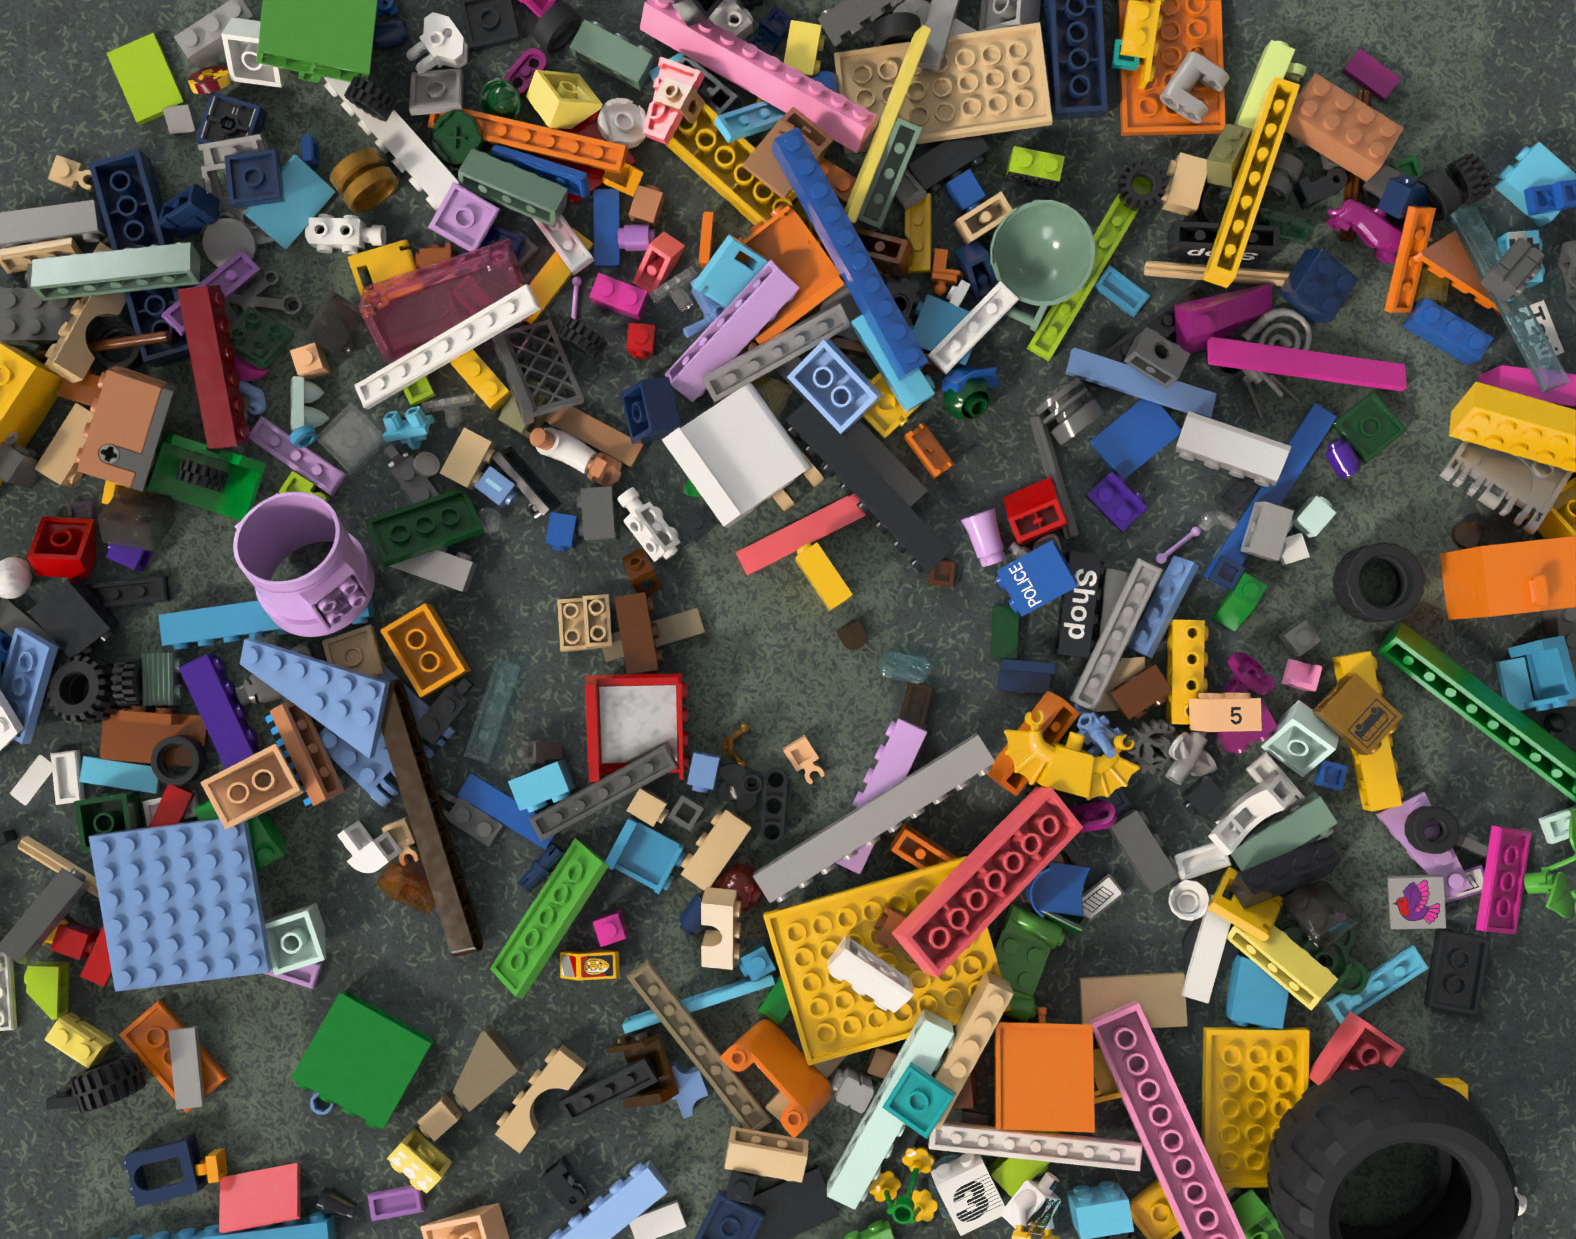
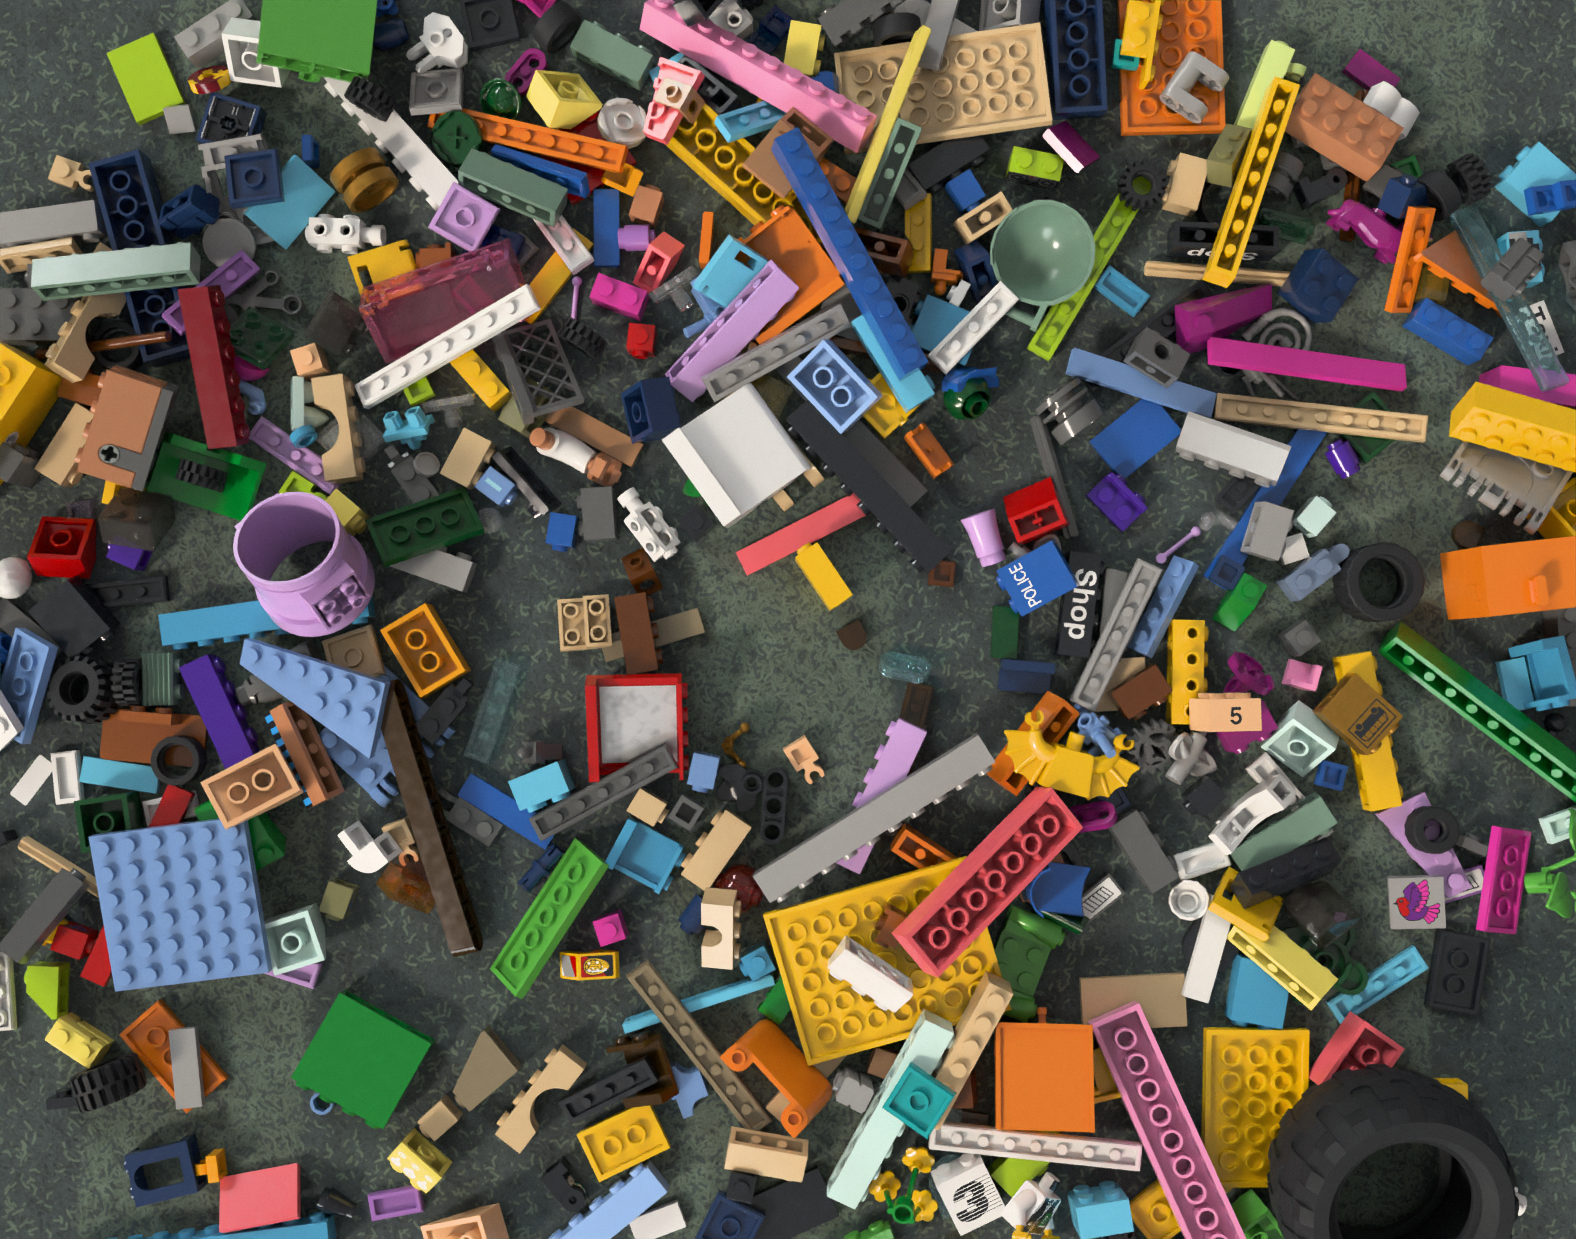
(338, 899): none -> olive brick
(343, 460): none -> tan arch
(348, 513): none -> light yellow brick
(623, 1140): none -> yellow plate
(1070, 146): none -> magenta tile
(1312, 572): none -> sand blue brick
(1321, 417): none -> tan tile
(1389, 102): none -> white brick

